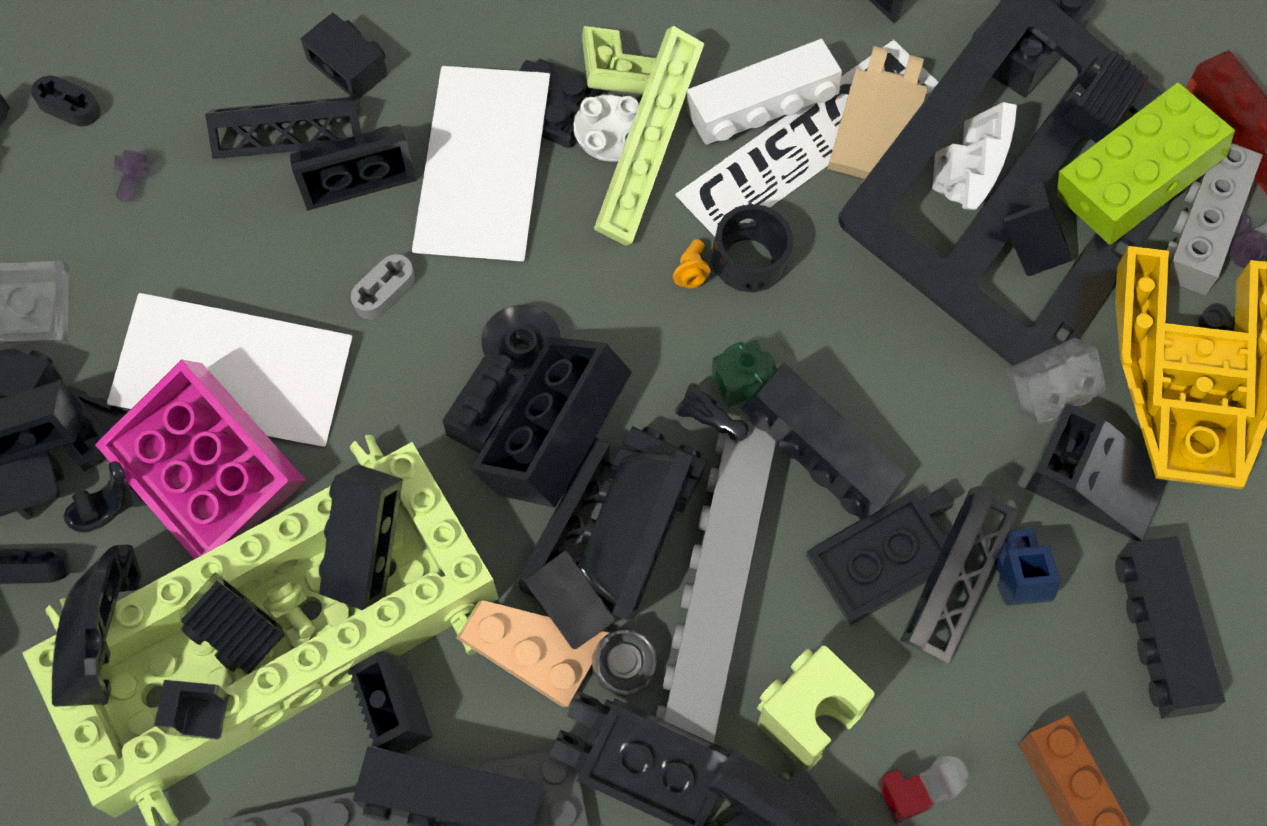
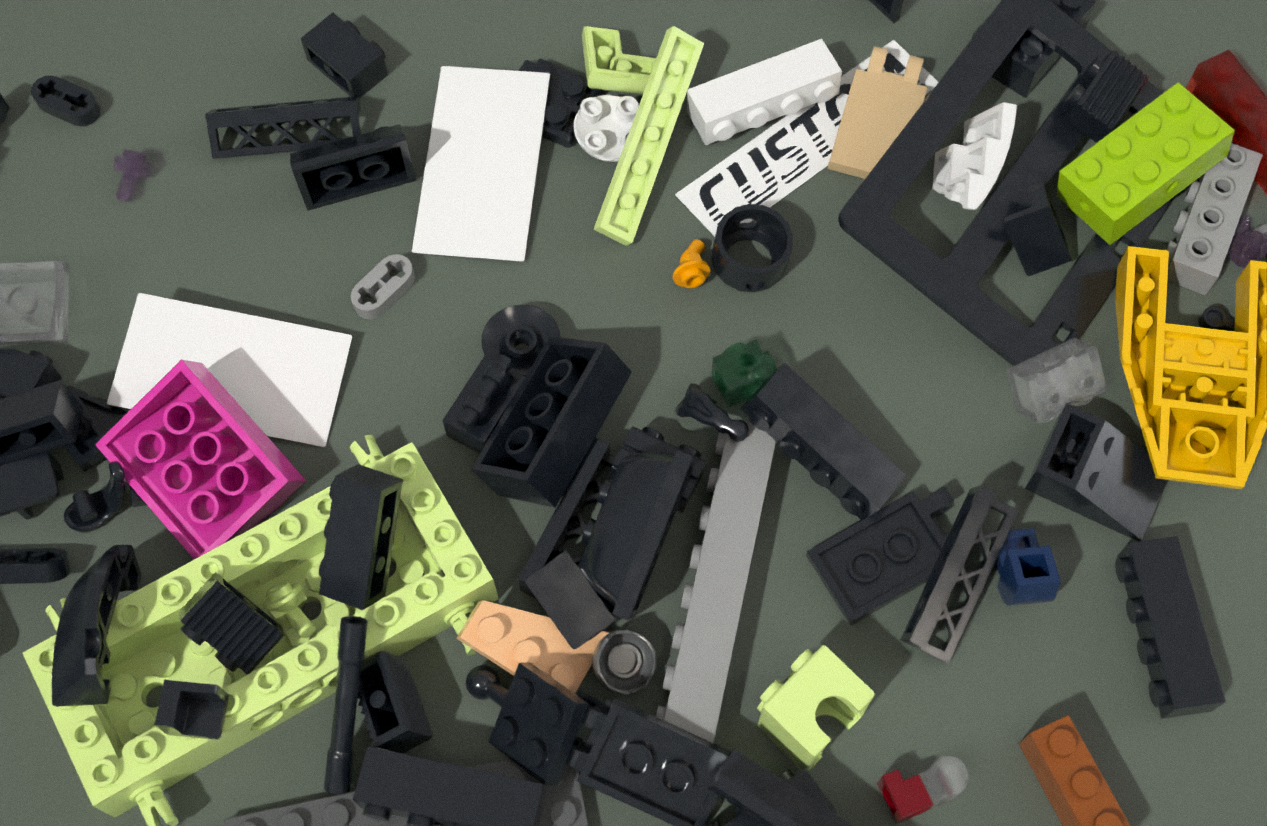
(350, 656): none -> black piece
(535, 718): none -> black plate

